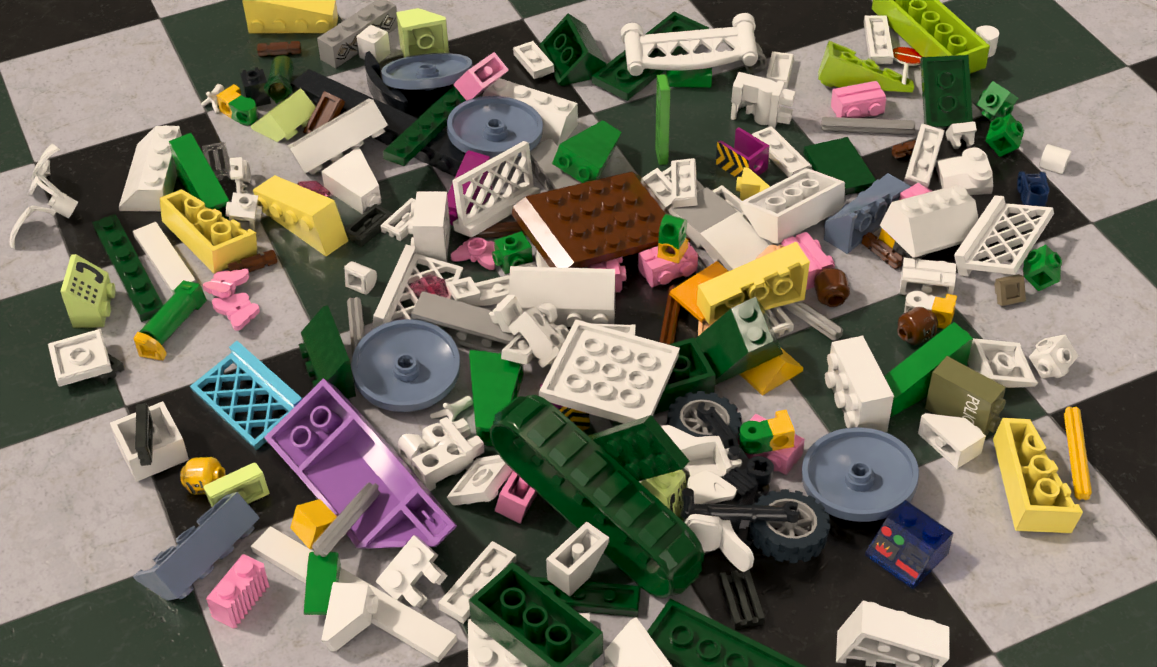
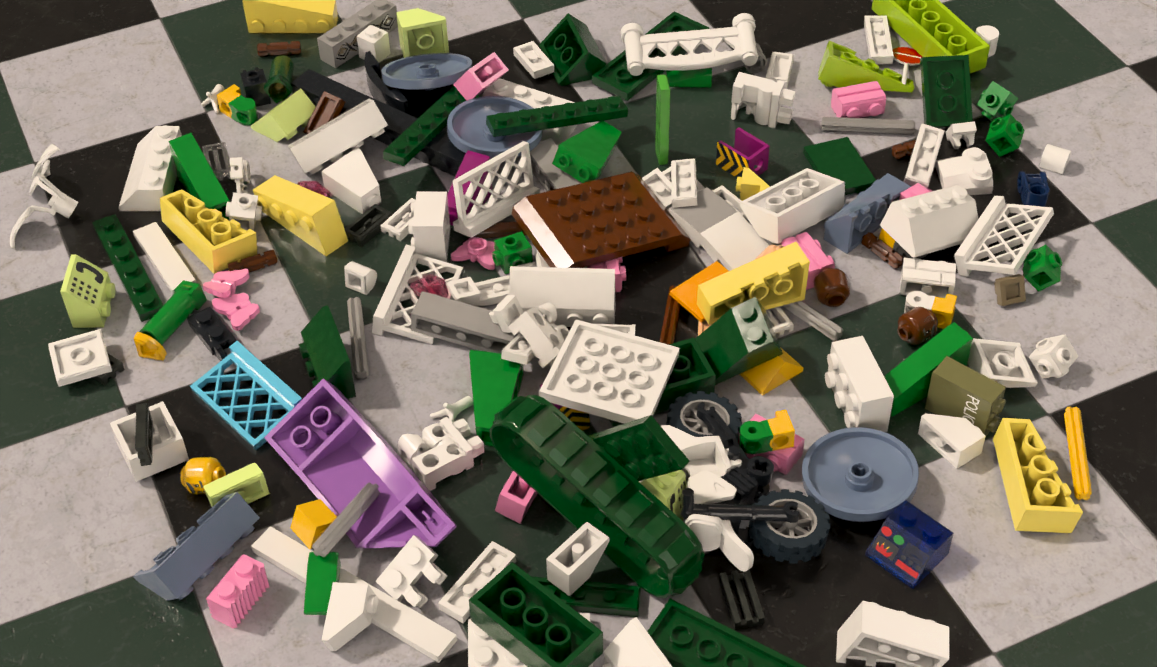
(211, 332): none -> black hinge
(405, 365): sand blue dish -> none
(480, 481): white plate -> none
(556, 116): none -> dark green plate
(662, 271): bright pink brick -> none
(672, 234): green leg -> none
(782, 152): white tile -> none

